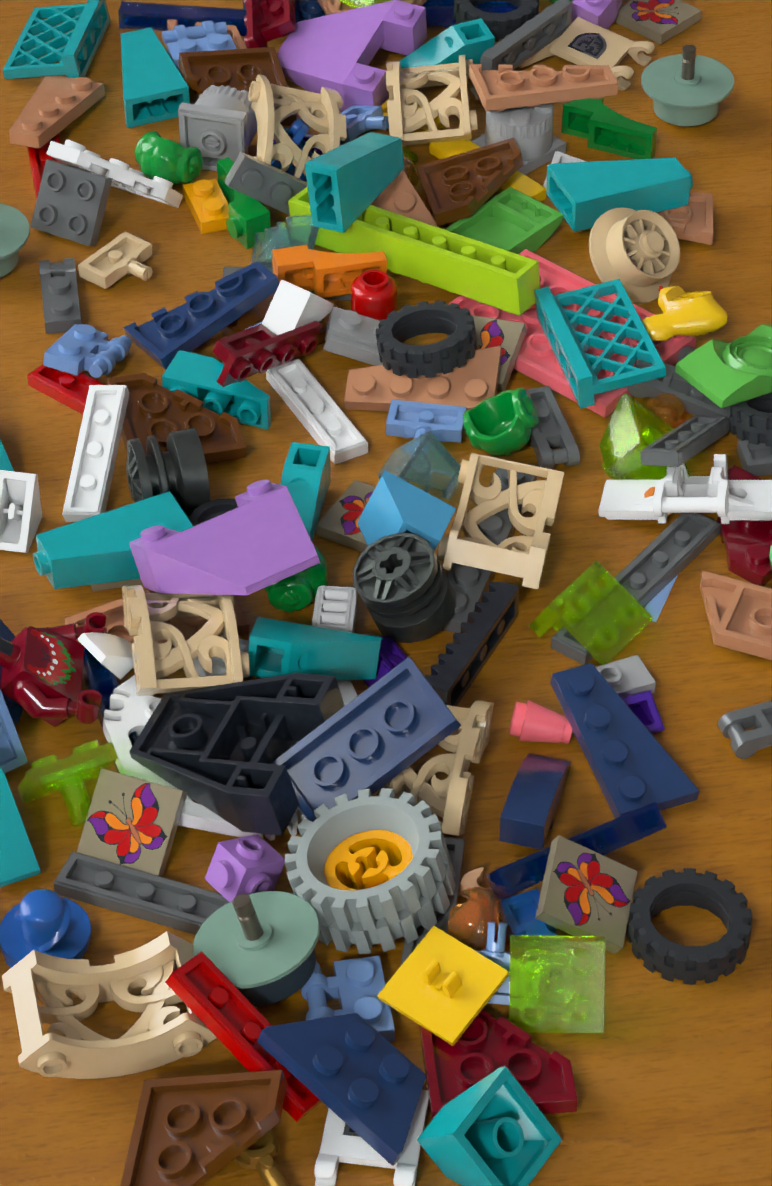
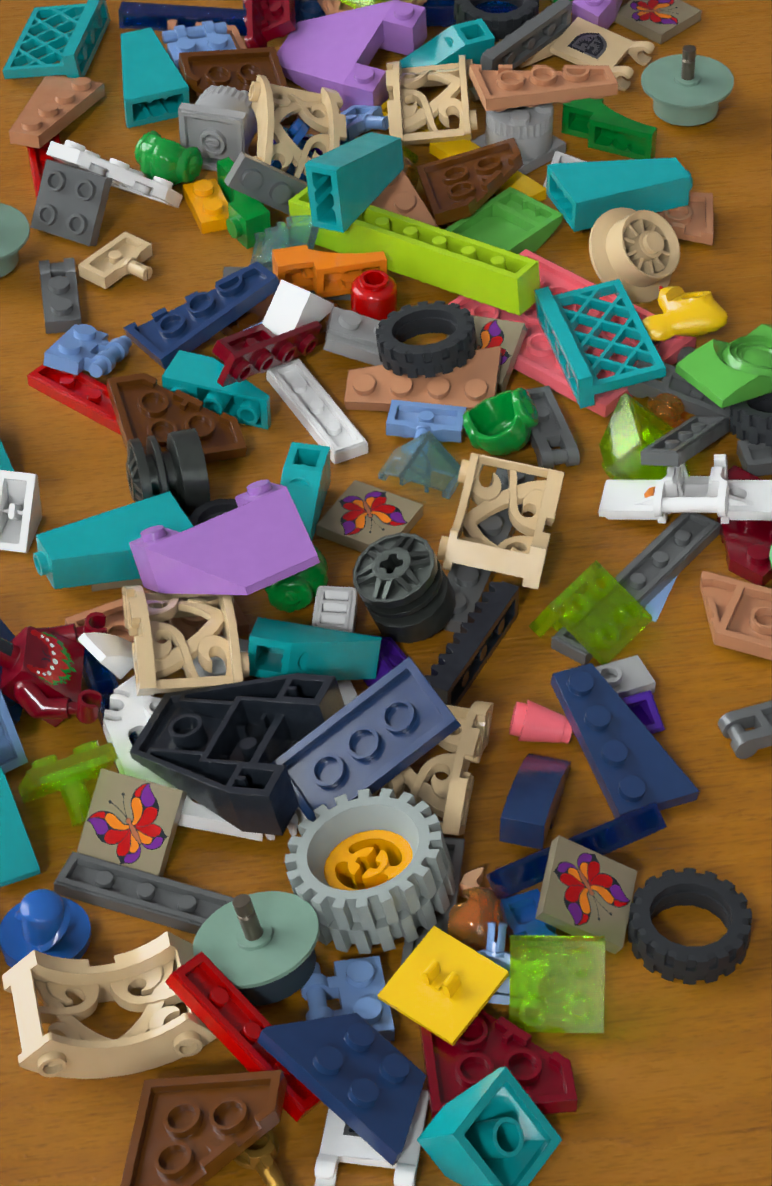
(96, 452): white tile -> none
(244, 867): medium lavender brick -> none
(404, 509): dark azure slope -> none

